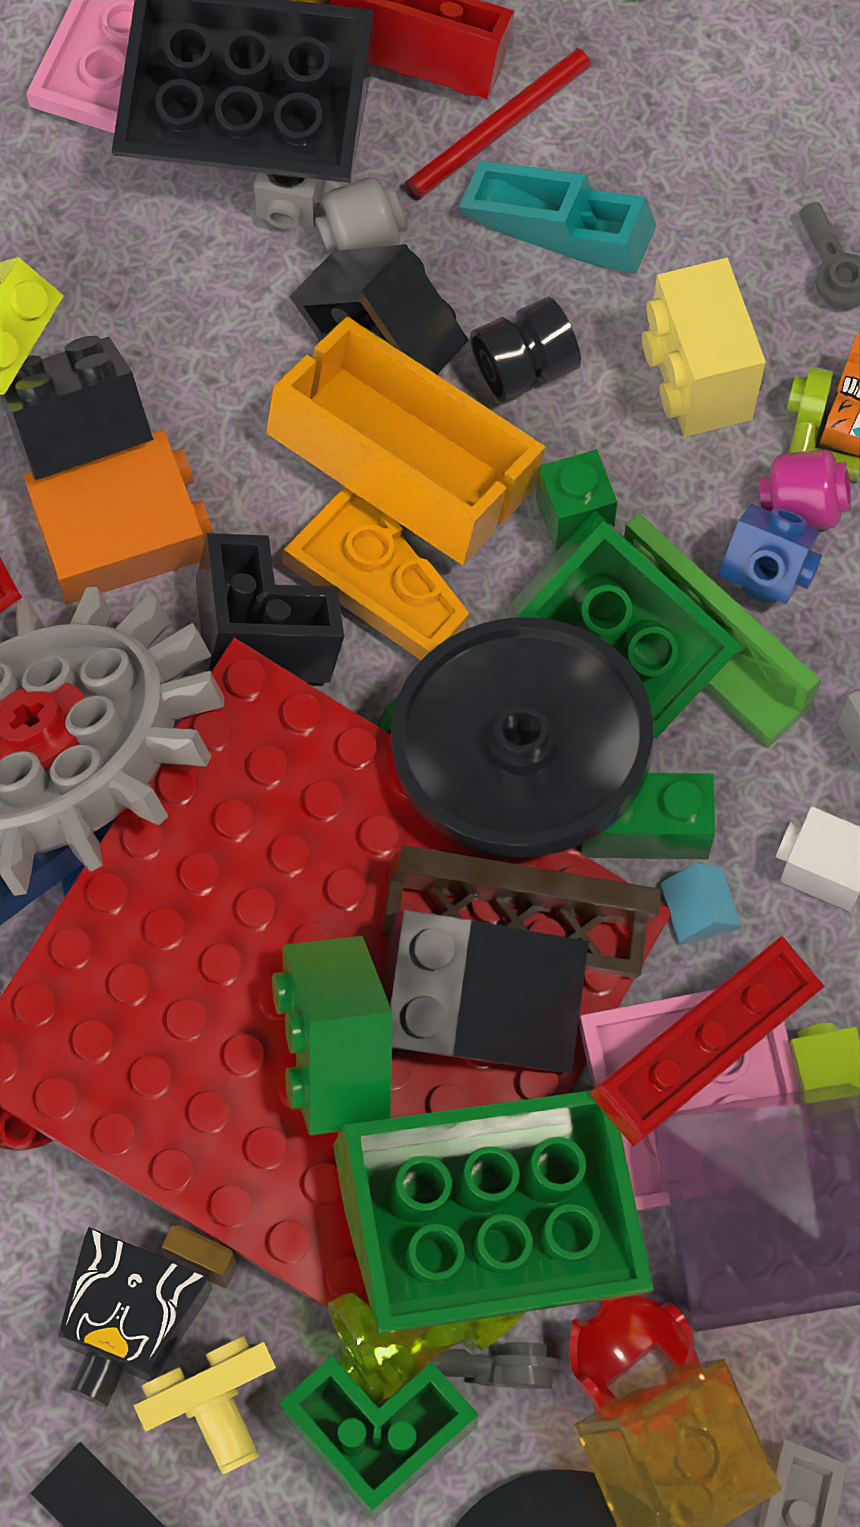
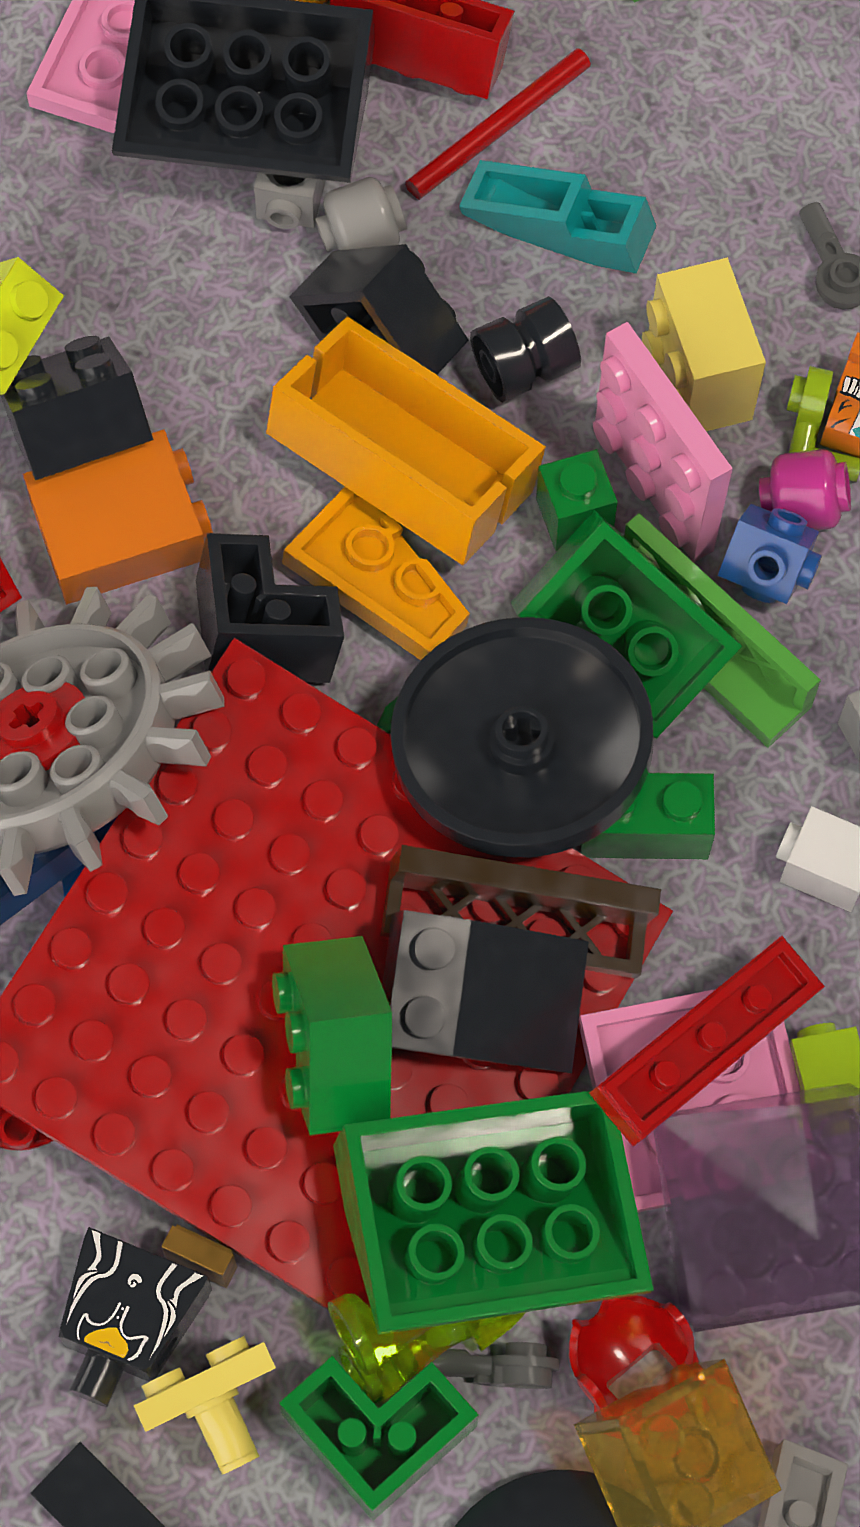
(660, 444): none -> bright pink plate
(700, 903): medium azure slope -> none

